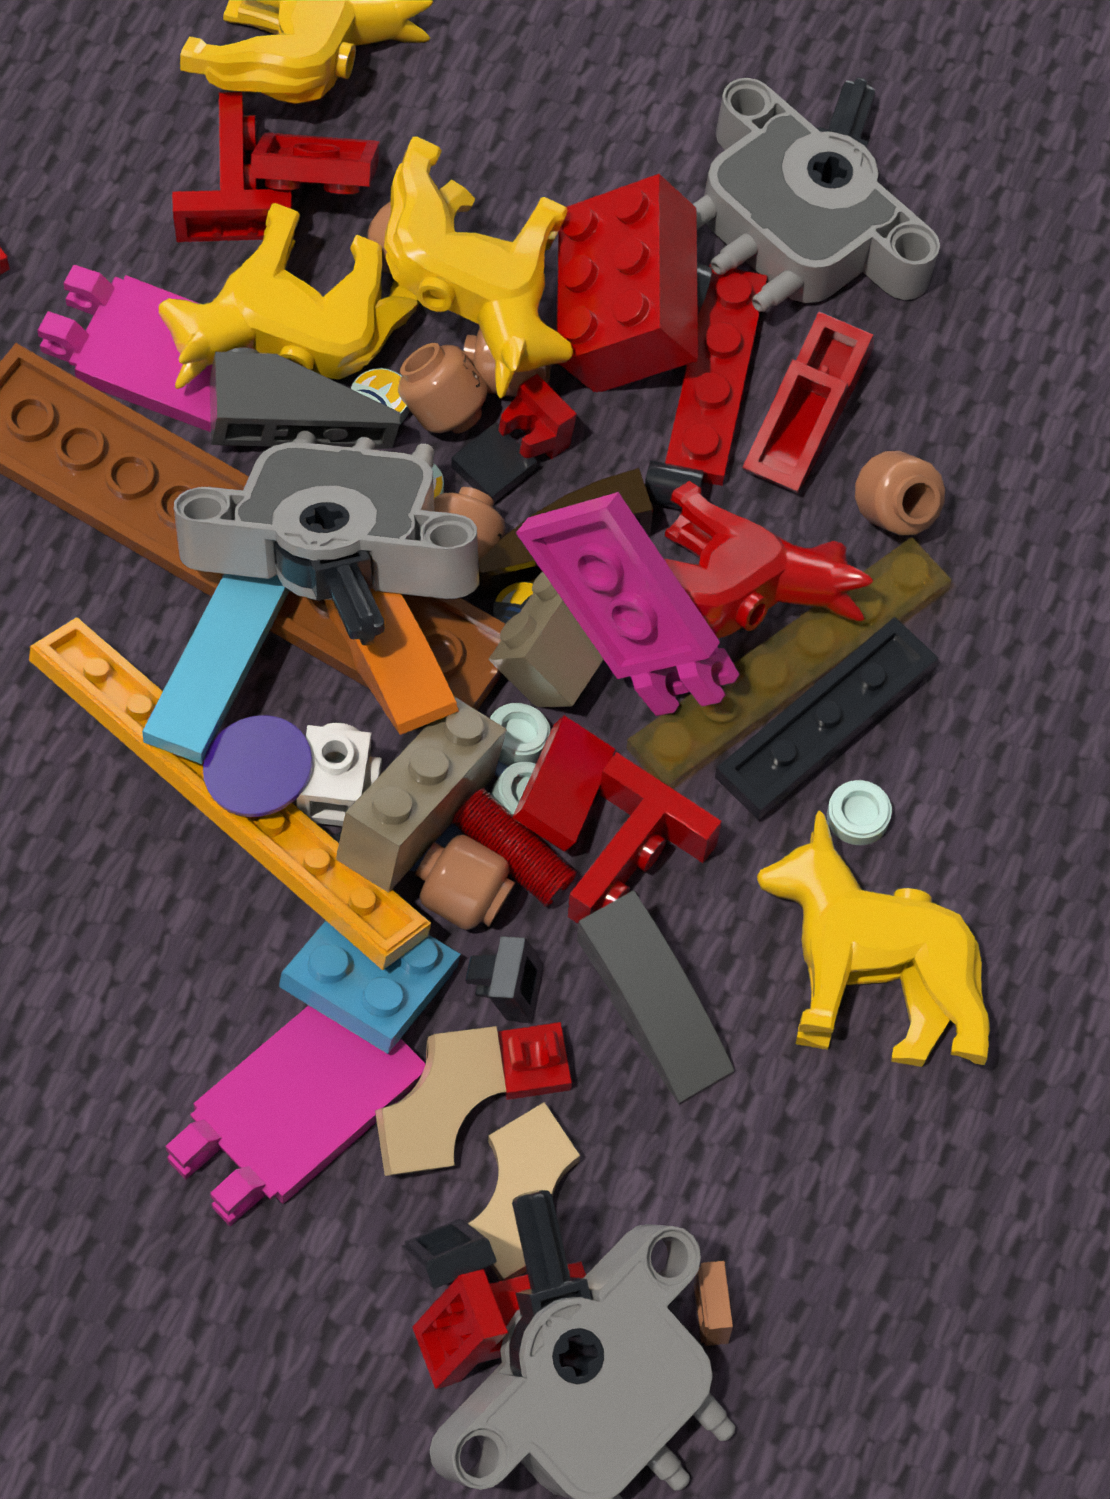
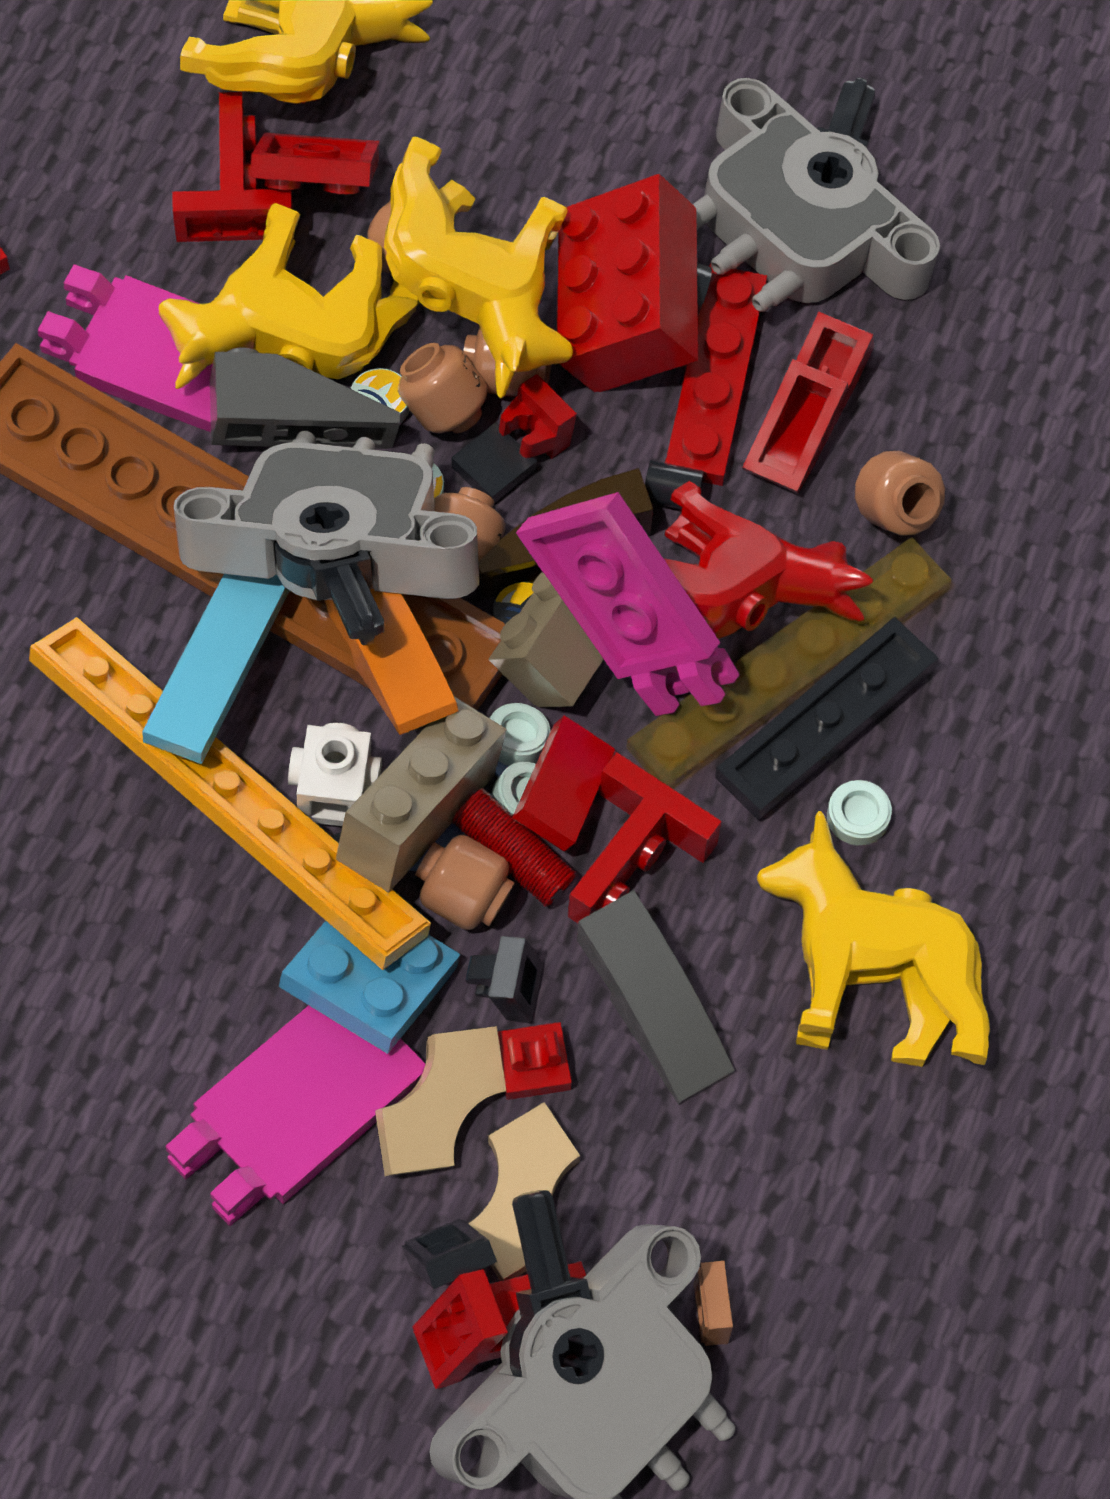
(257, 766): dark purple piece -> none

